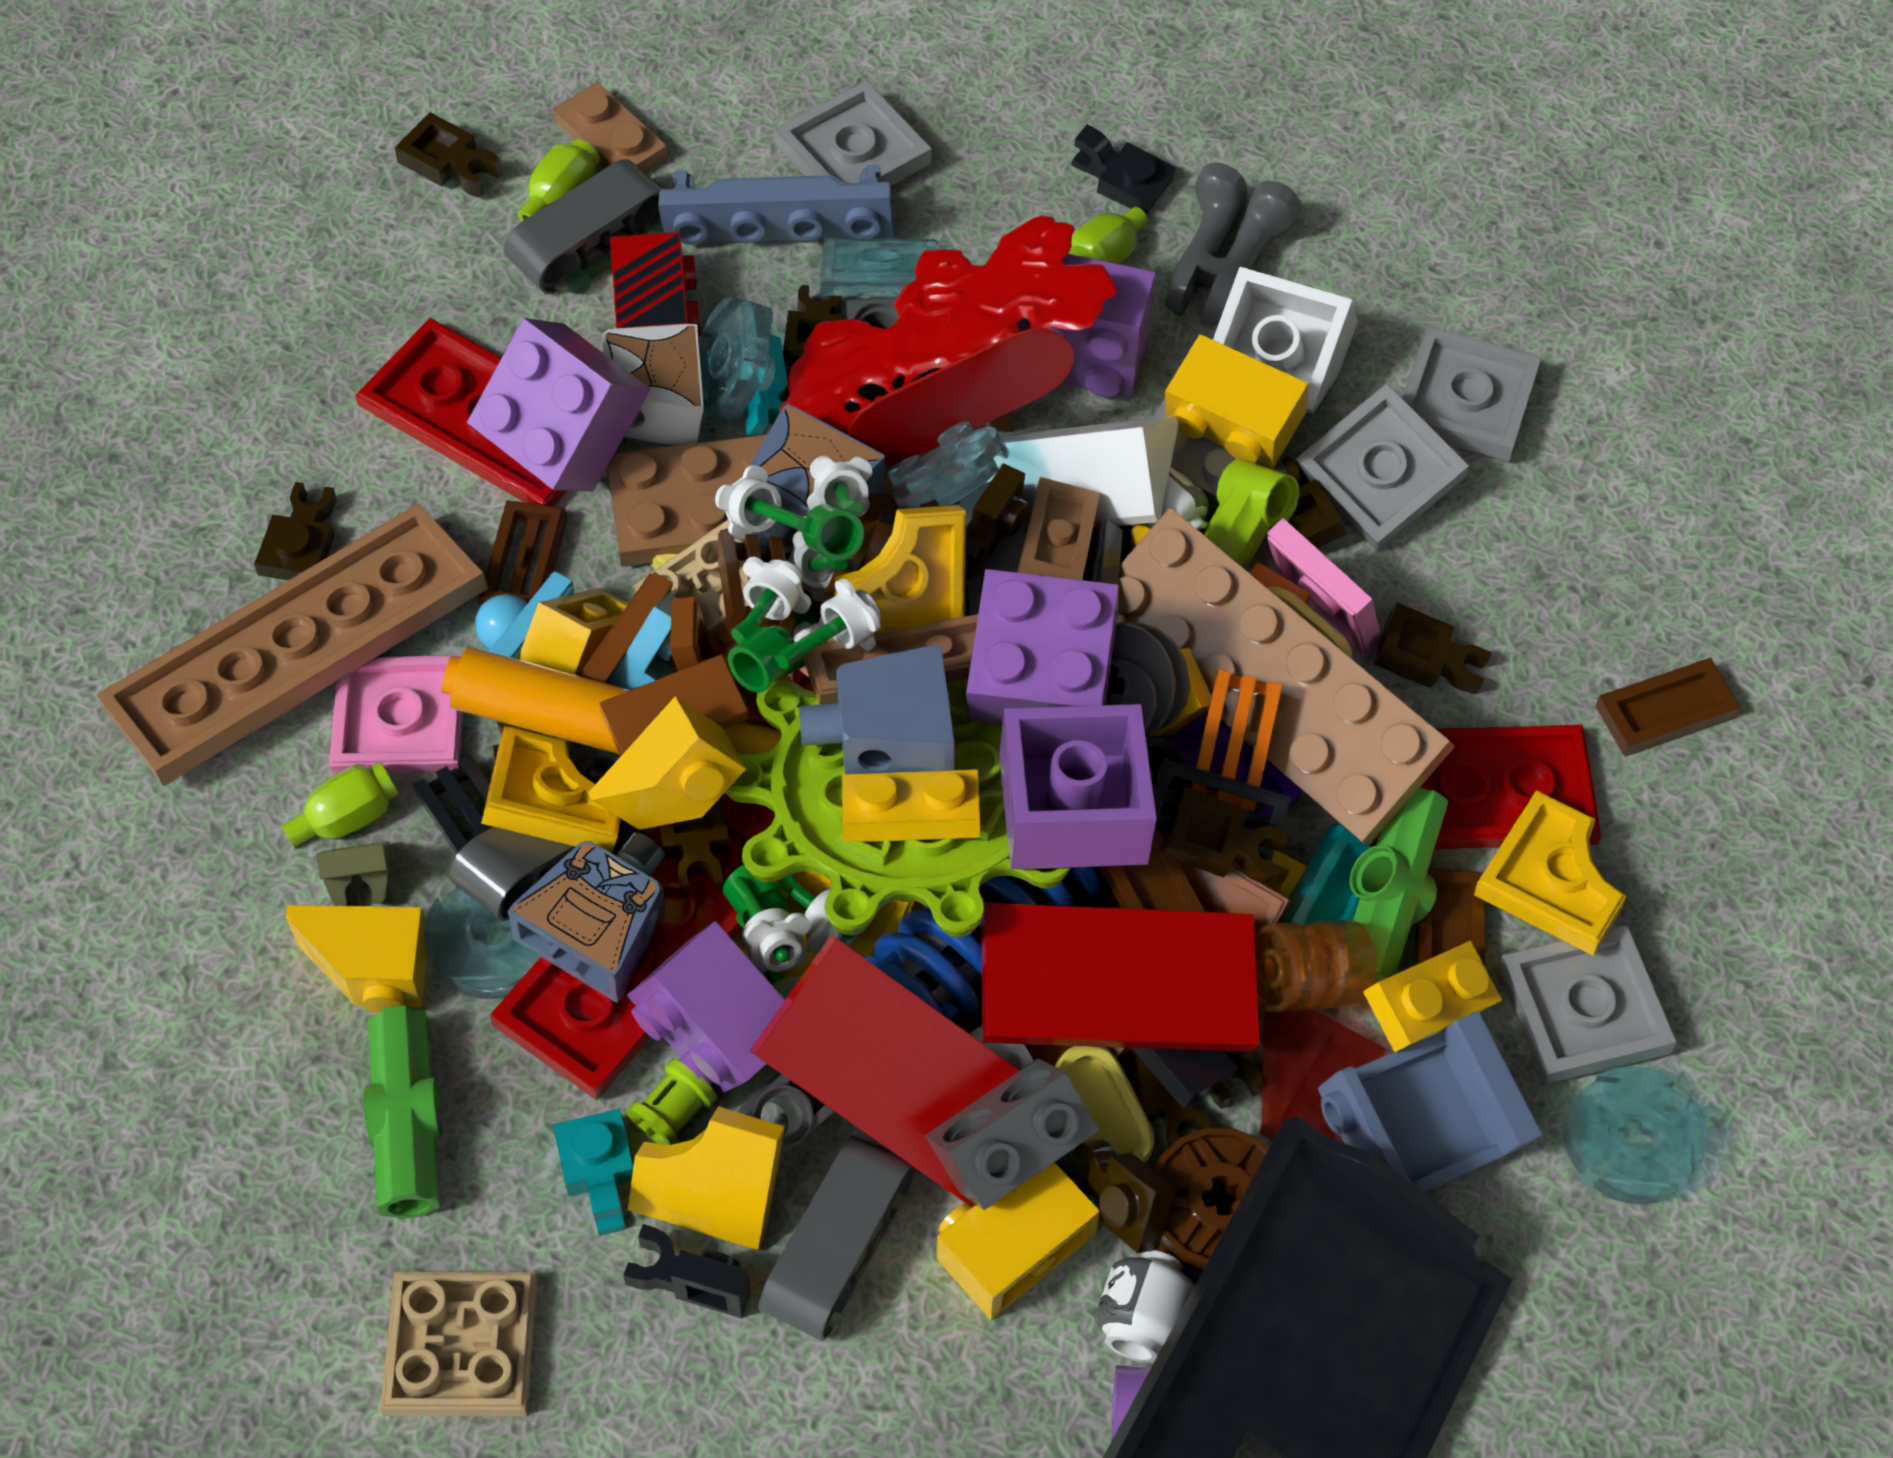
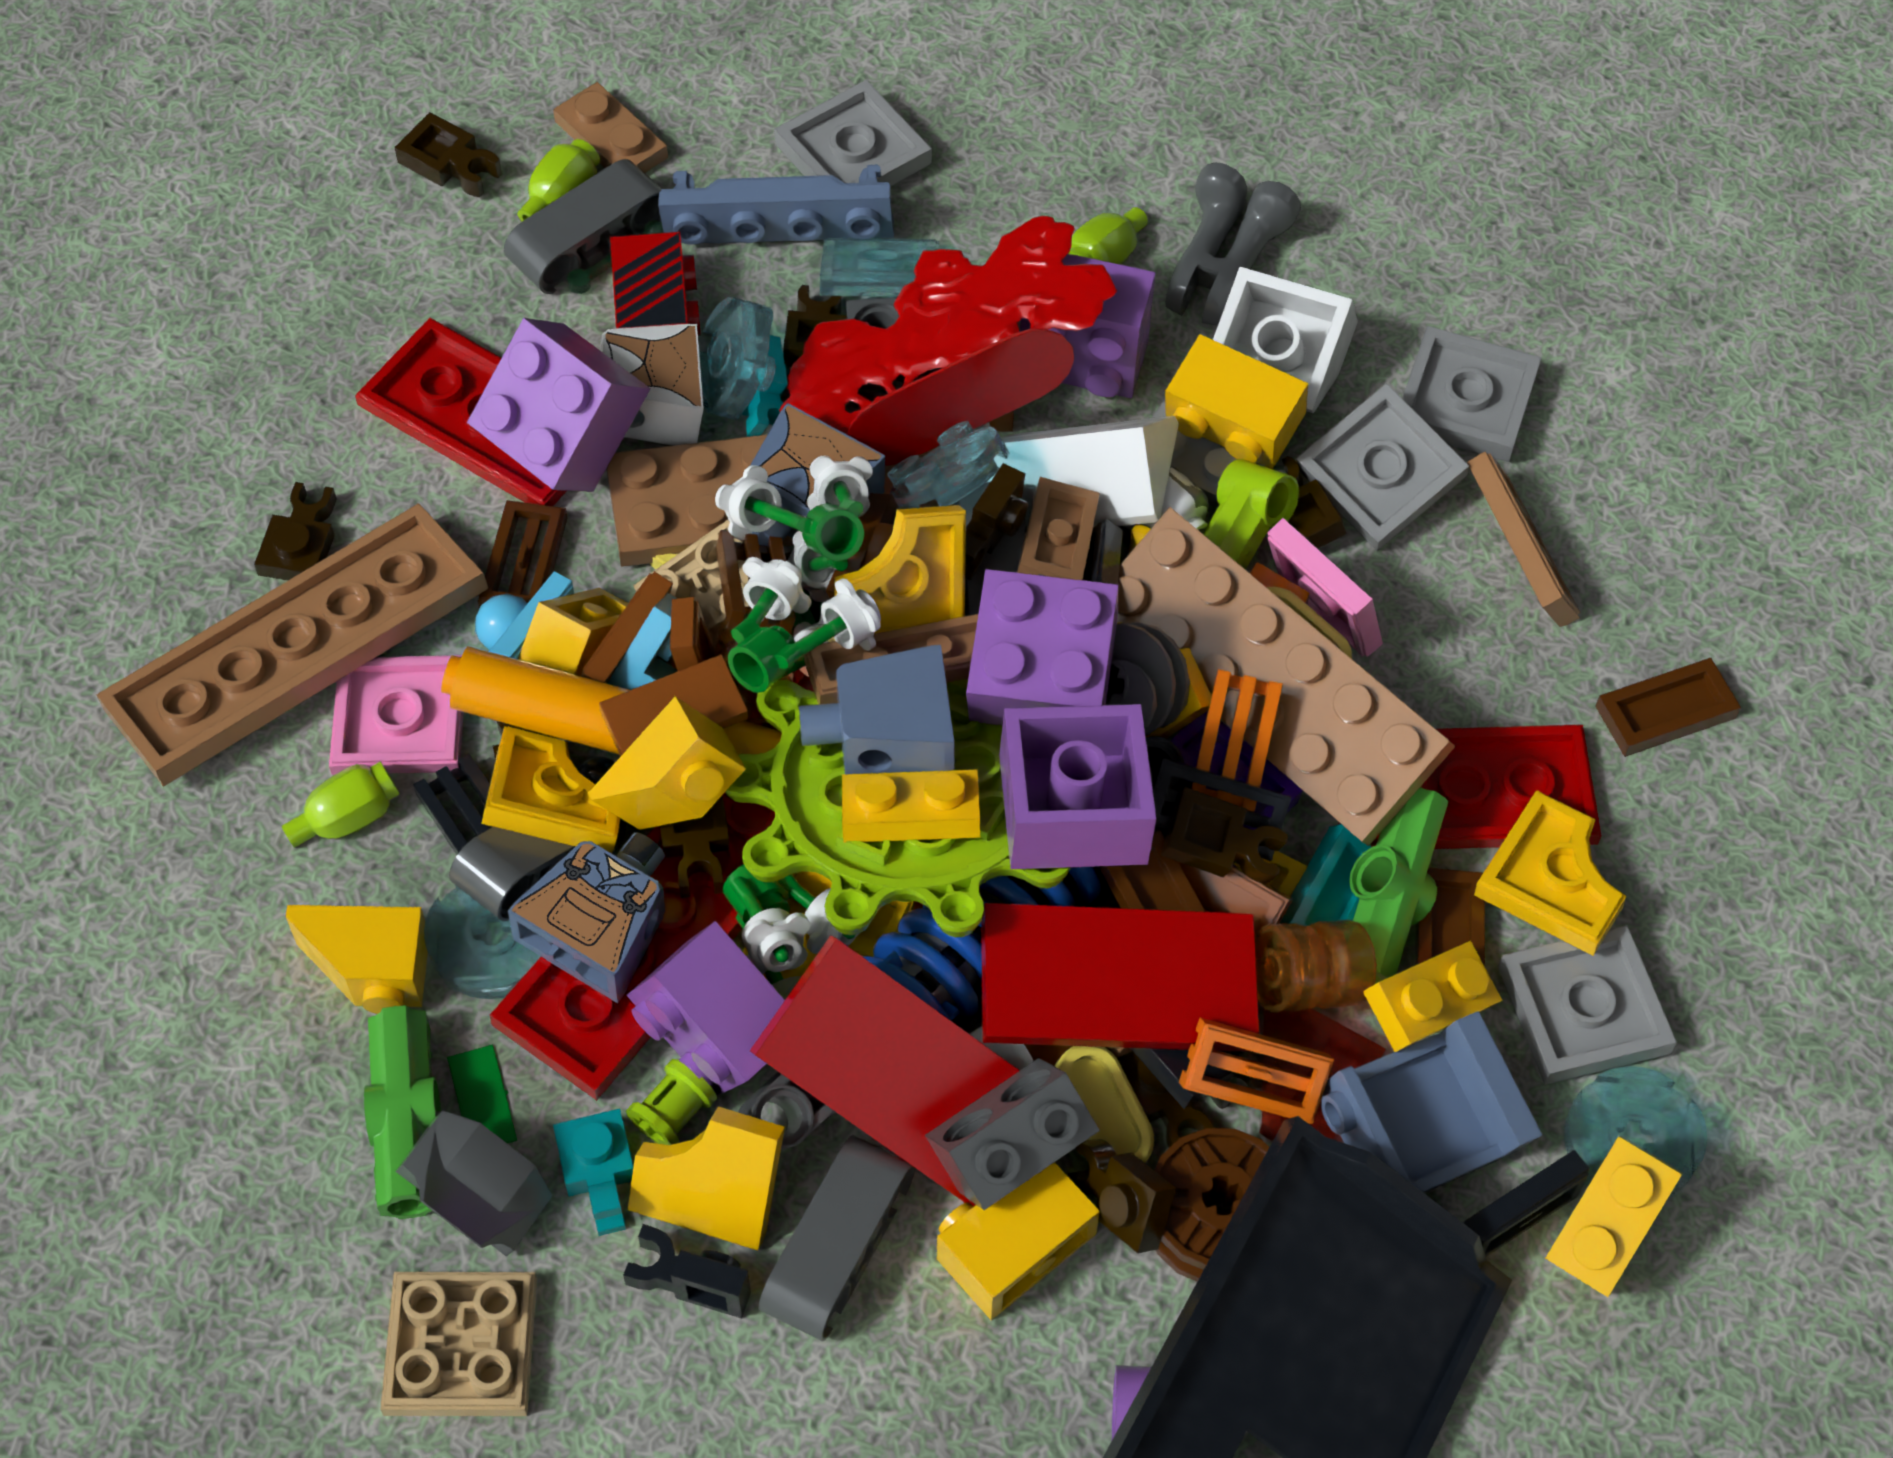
(341, 864): olive tile -> none
(476, 1182): none -> dark grey slope
(481, 1091): none -> green window
(1124, 176): black plate -> none
(1142, 1304): white head -> none
(1202, 1054): none -> orange tile
(1422, 651): dark brown plate -> none
(1524, 539): none -> medium nougat tile
(1529, 1202): none -> black tile
(1614, 1215): none -> yellow brick

